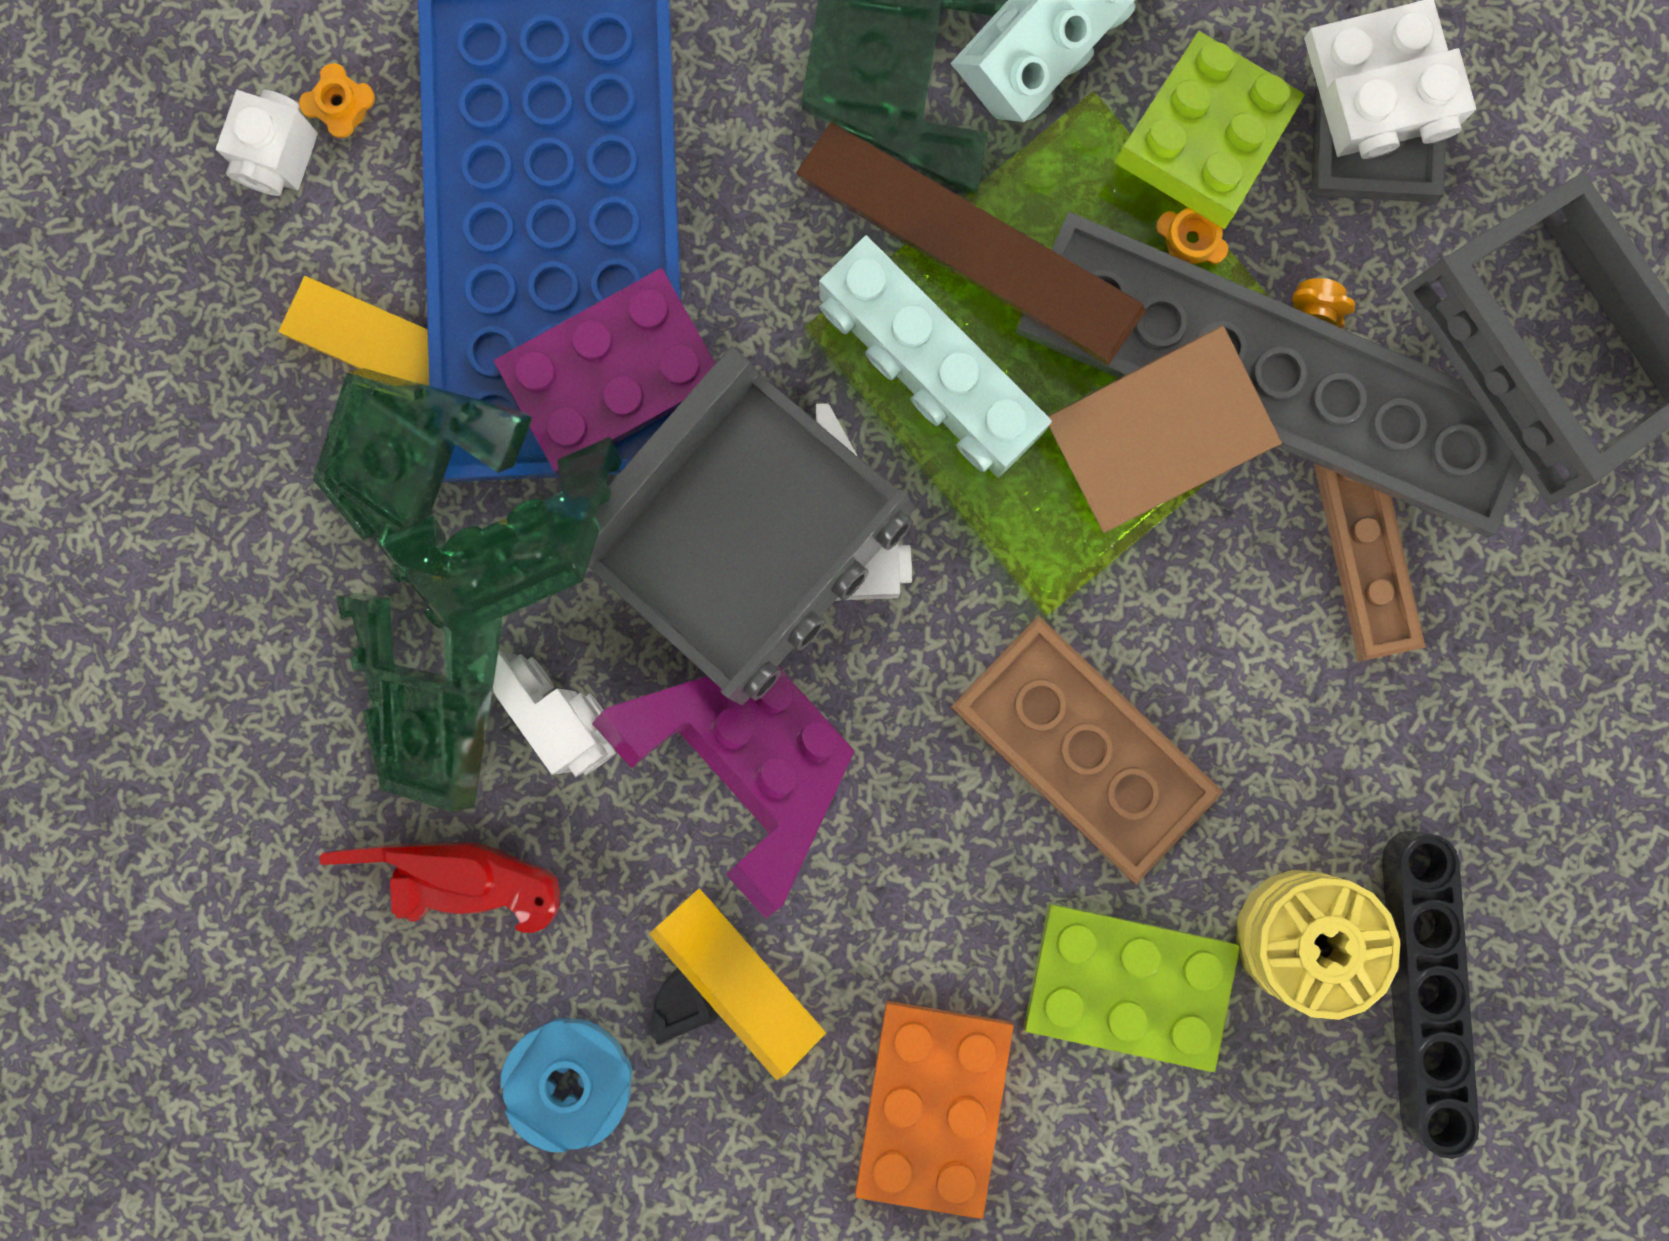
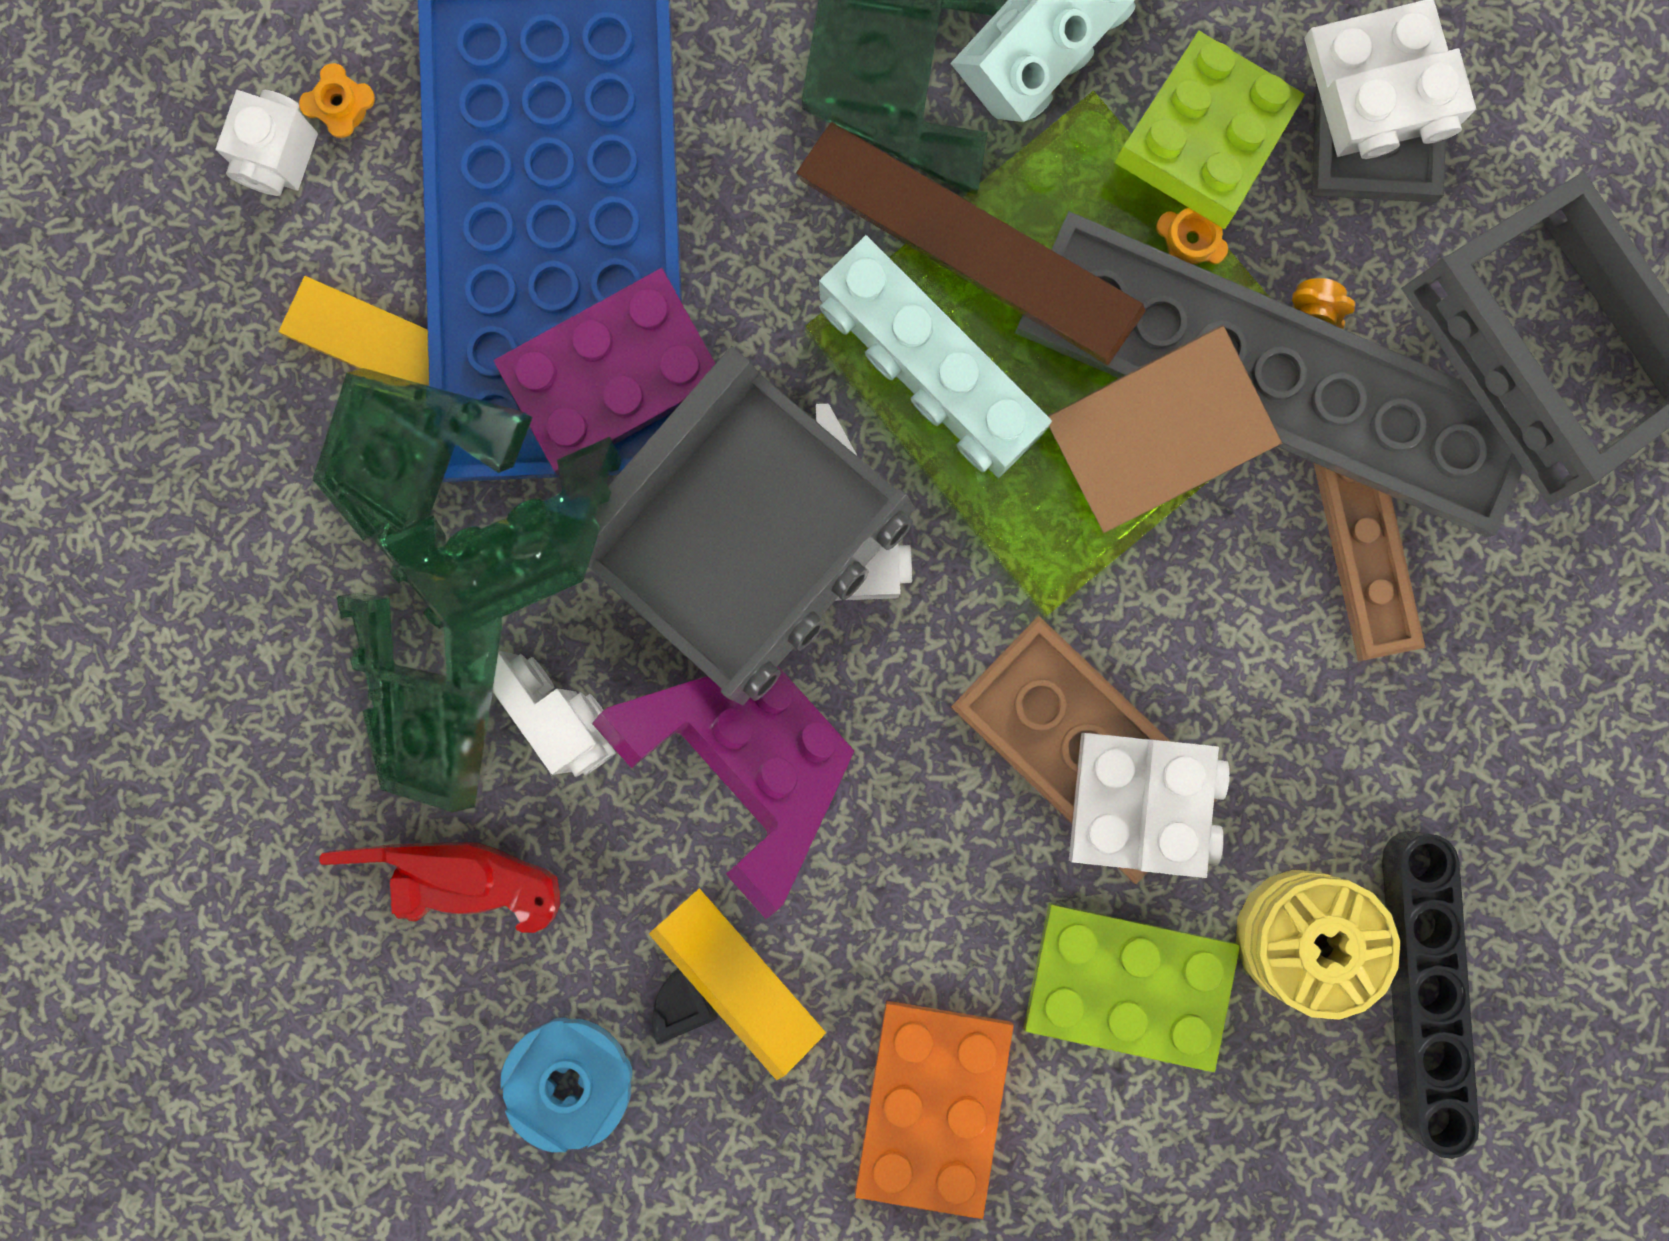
(1147, 805): none -> white plate

